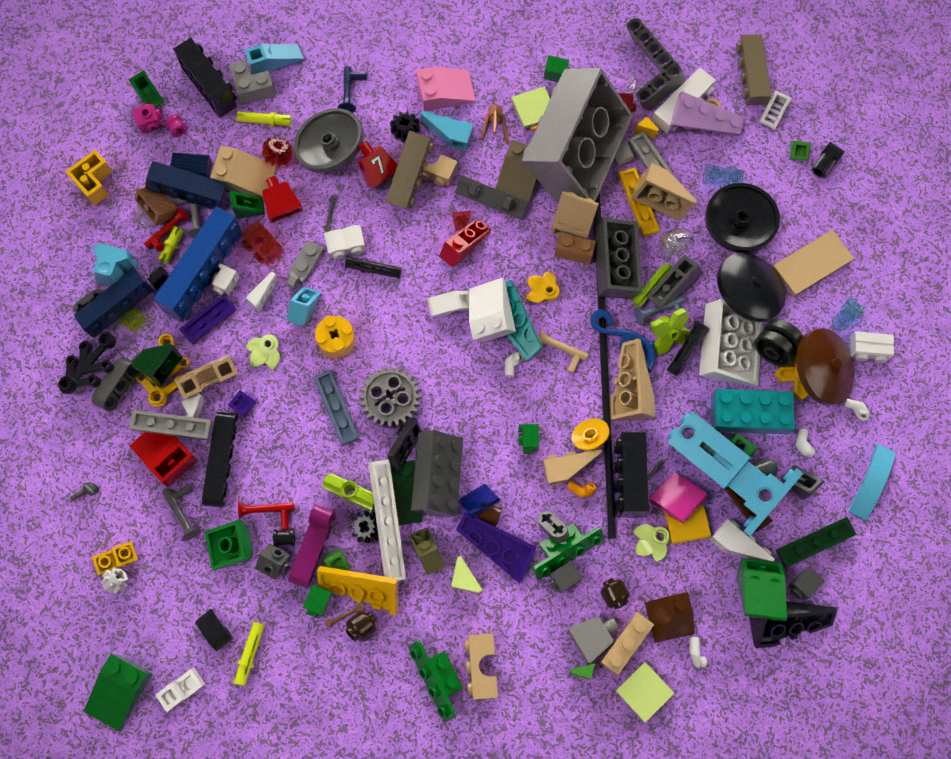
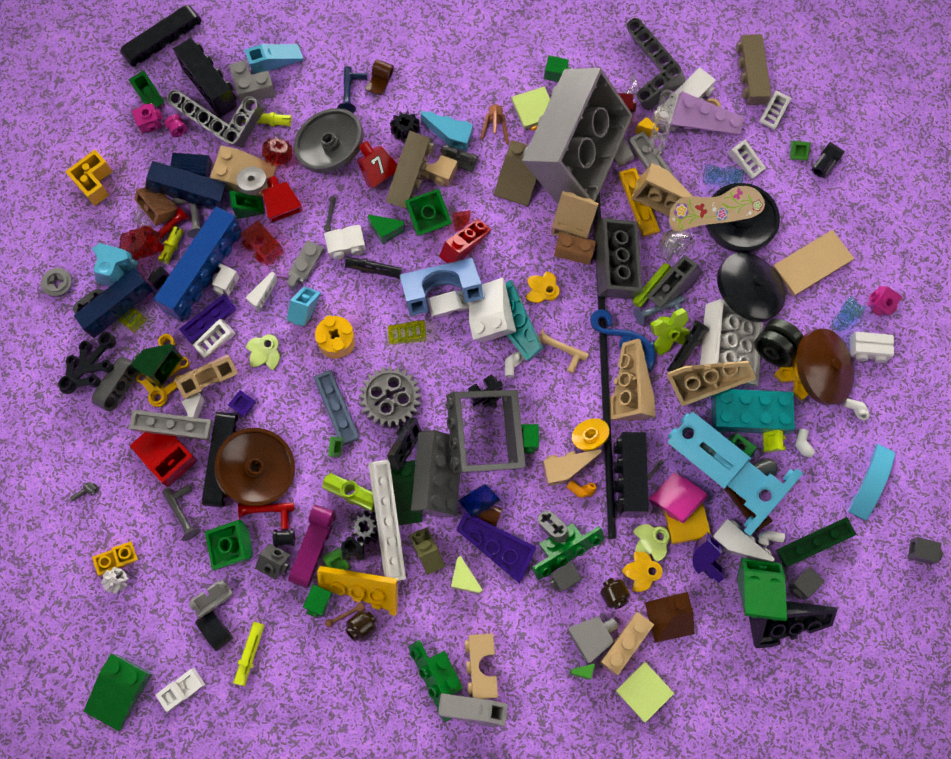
(50, 278): none -> light grey gear
(140, 242): none -> clear red brick
(159, 35): none -> black beam
(203, 604): none -> light grey hinge
(214, 121): none -> dark grey beam
(217, 343): none -> white slope
(251, 187): none -> light grey piece
(254, 467): none -> reddish brown dish
(335, 446): none -> bright green slope
(352, 550): none -> black piece
(380, 77): none -> reddish brown panel
(385, 227): none -> green slope
(407, 339): none -> clear neon green slope
(428, 212): none -> green slope
(444, 87): bright pink slope -> none
(458, 273): none -> medium blue arch
(464, 159): none -> dark grey hinge
(473, 710): none -> light grey slope
(492, 197): dark grey hinge -> none
(492, 385): none -> black hips
(512, 428): none -> dark grey window
(639, 571): none -> yellow plate
(663, 122): none -> clear beam
(698, 661): white arm -> none
(704, 556): none -> dark purple brick
(705, 380): none -> tan wedge
(734, 205): none -> tan sticker
(751, 155): none -> white slope
(767, 536): none -> white arm
(773, 441): none -> neon yellow tile
(806, 484): dark grey slope -> none
(884, 301): none -> dark pink brick
(925, 551): none -> dark grey brick

